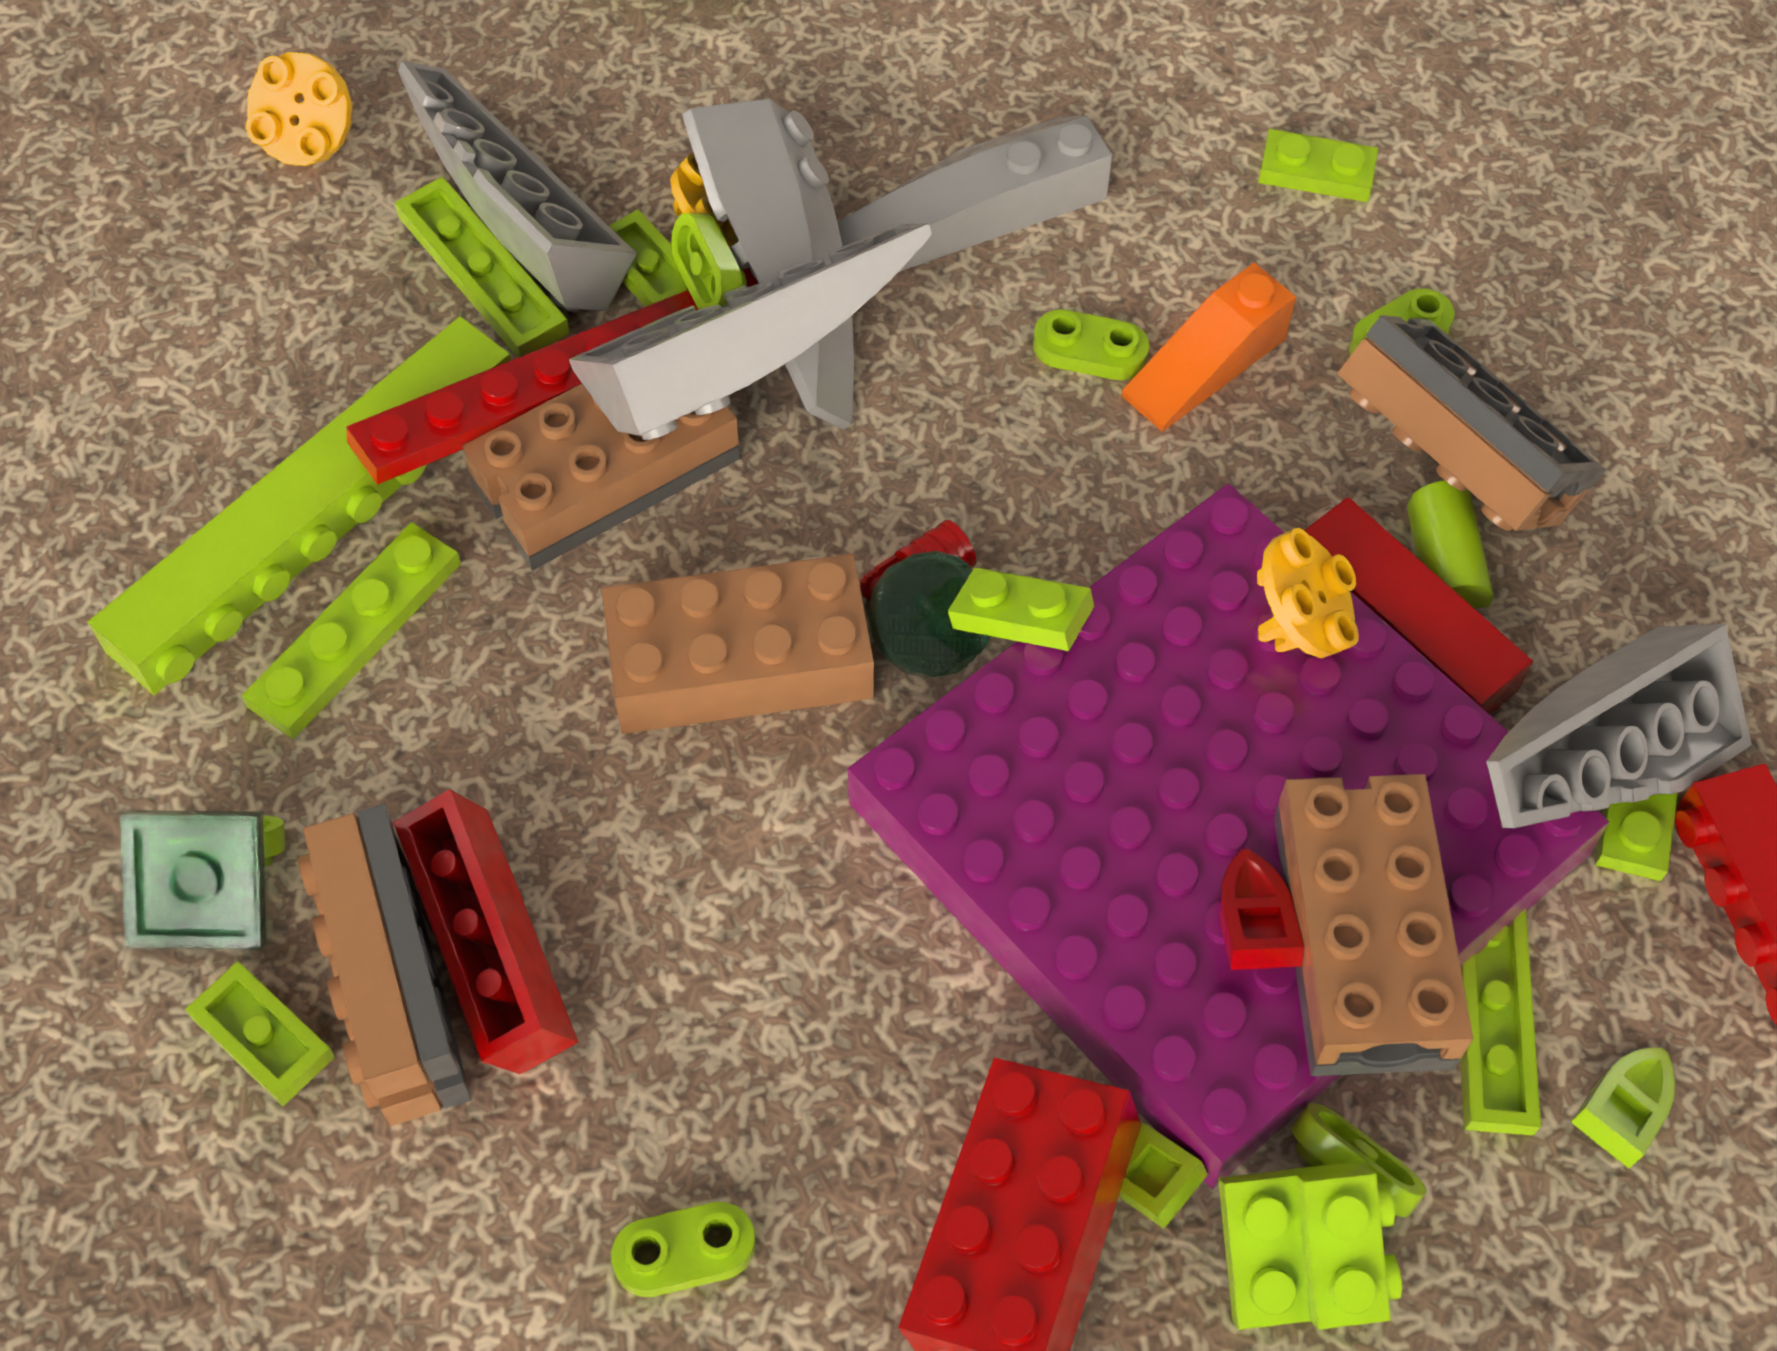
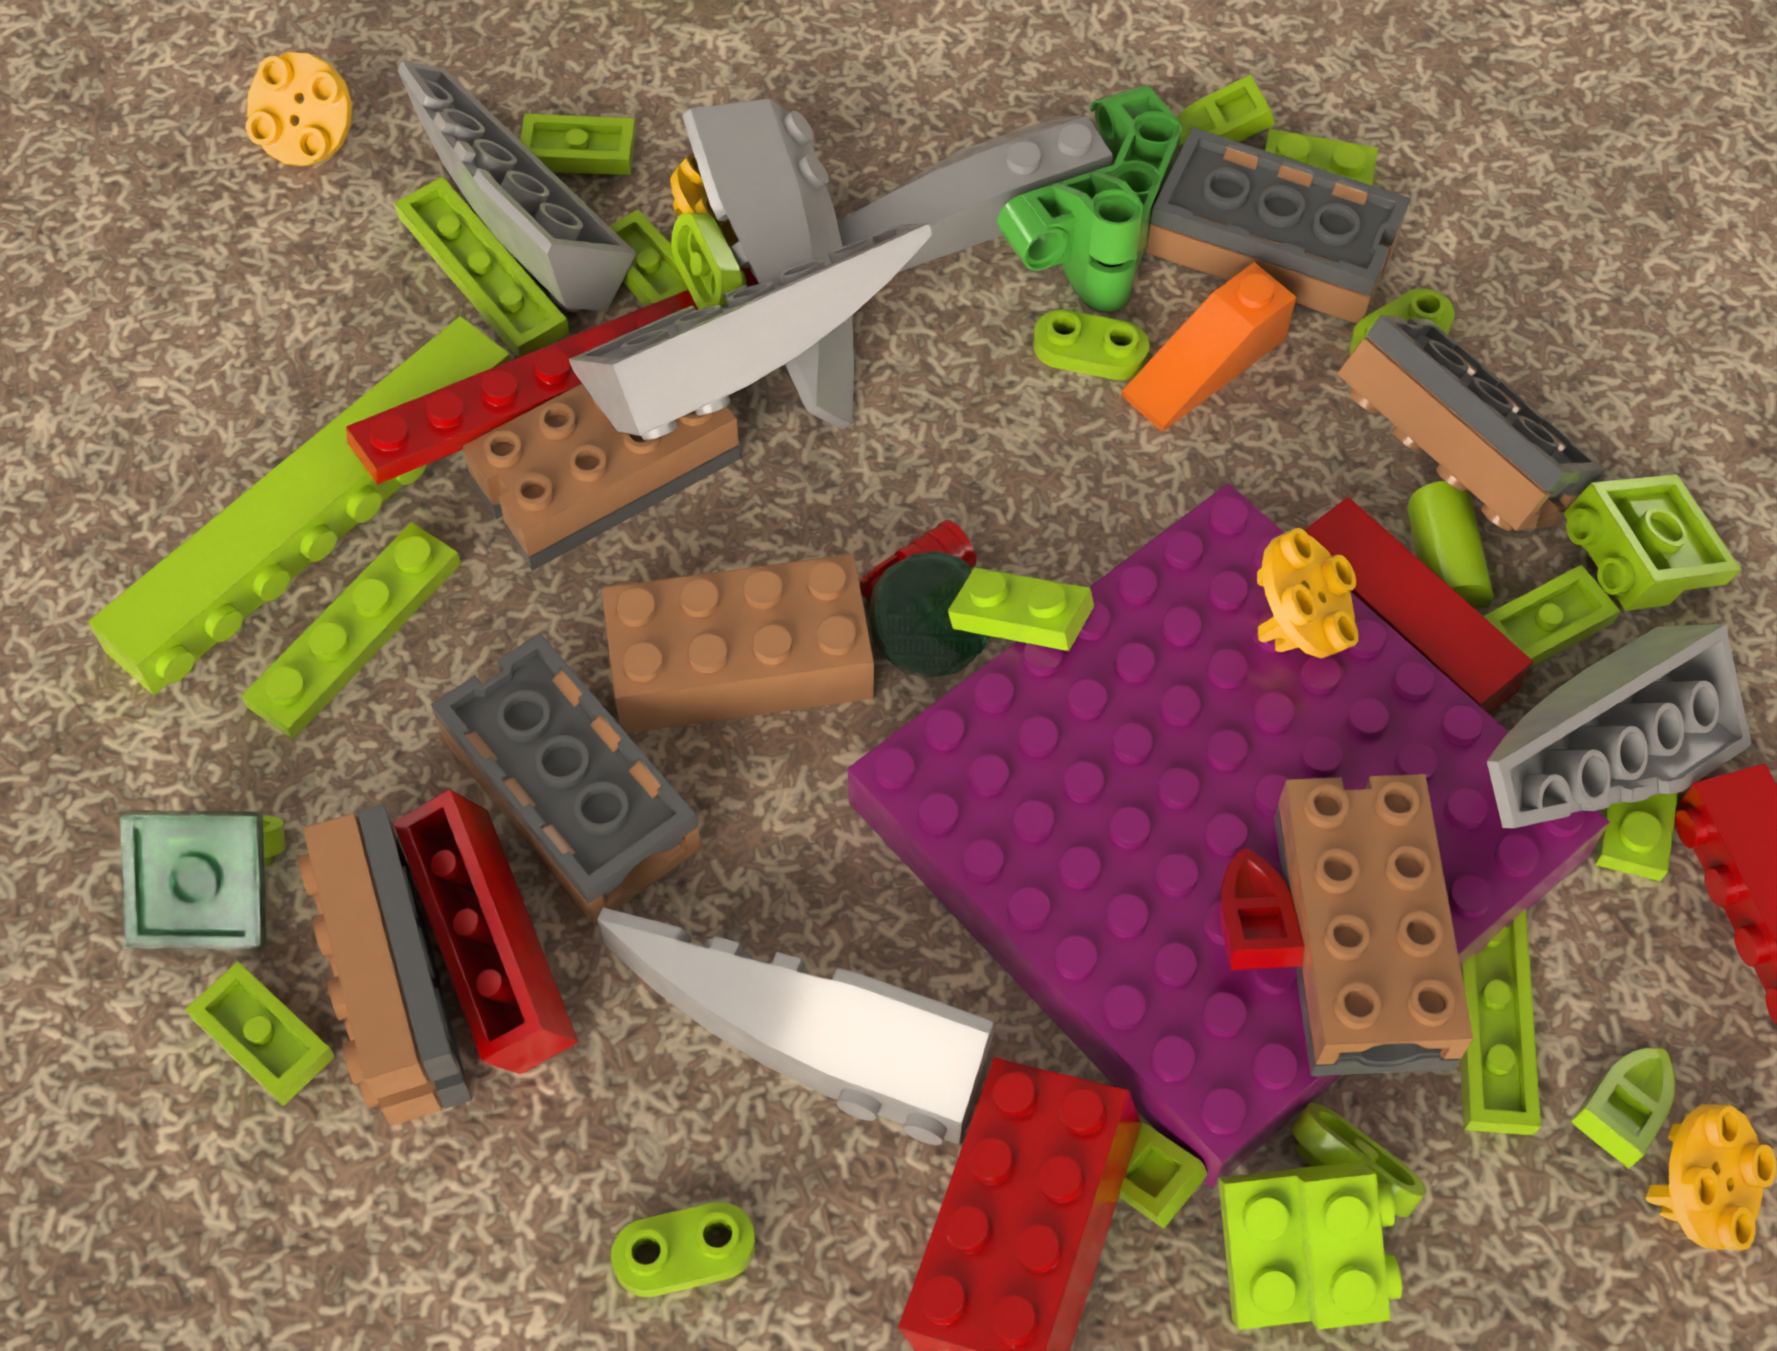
(568, 778): none -> dark grey piece
(581, 143): none -> lime plate
(841, 1036): none -> wedge
(1101, 218): none -> bright green connector
(1229, 112): none -> lime plate
(1296, 221): none -> dark grey piece
(1555, 615): none -> lime plate
(1648, 540): none -> lime plate
(1715, 1177): none -> yellow plate

